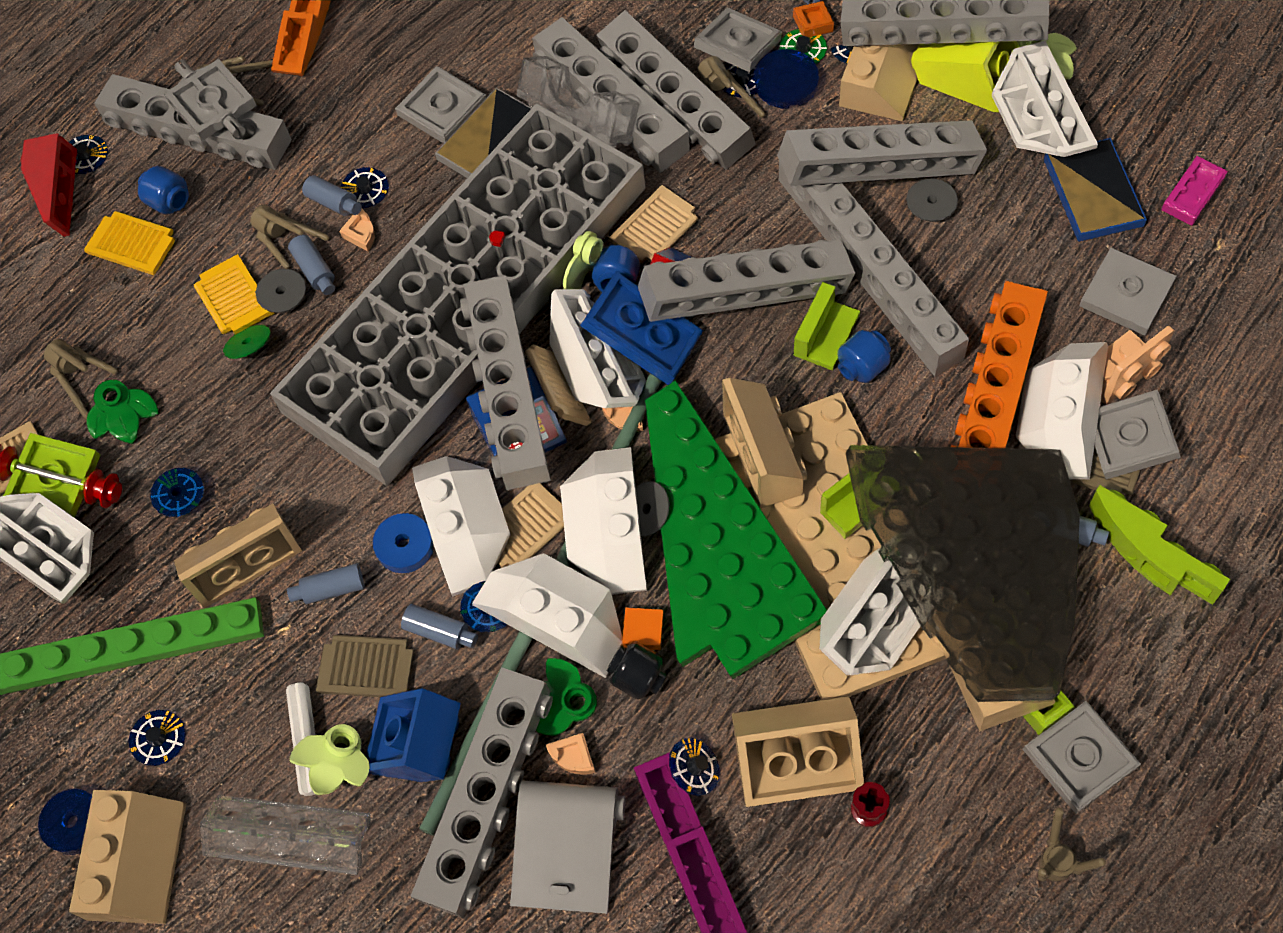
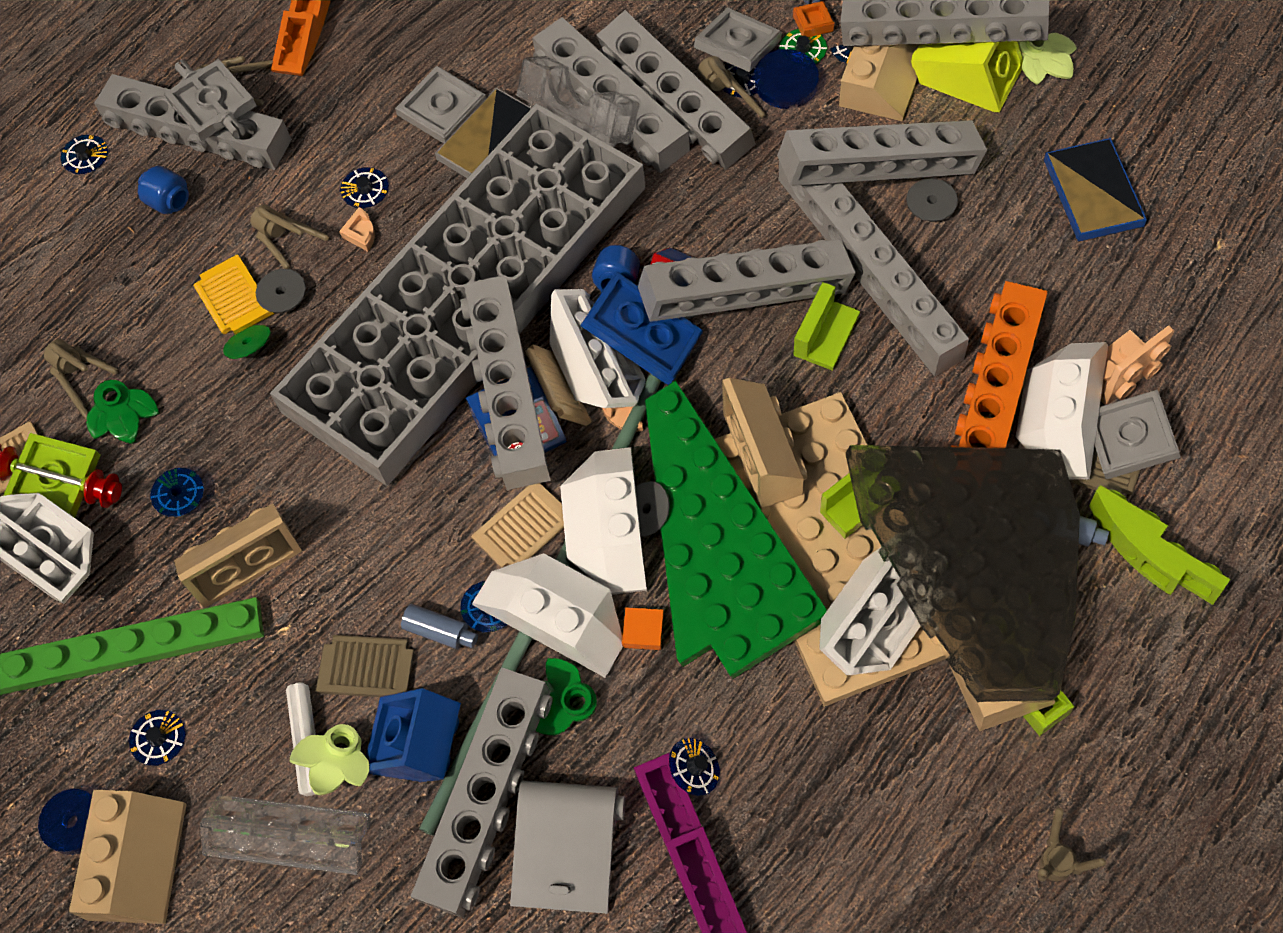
(50, 175): red slope -> none
(131, 242): yellow window -> none
(312, 264): sand blue cylinder -> none
(327, 584): sand blue cylinder -> none
(331, 196): sand blue cylinder -> none
(405, 558): blue piece -> none
(462, 519): white wedge -> none
(496, 238): red piece -> none
(572, 754): light nougat tile -> none
(586, 253): yellowish green plate -> none
(636, 670): black head -> none
(655, 224): tan window -> none
(798, 751): tan slope -> none
(864, 356): blue head -> none
(881, 803): dark red bush -> none
(1040, 104): white wedge -> none
(1081, 757): light grey plate -> none
(1127, 291): light grey plate -> none
(1194, 190): dark pink plate -> none

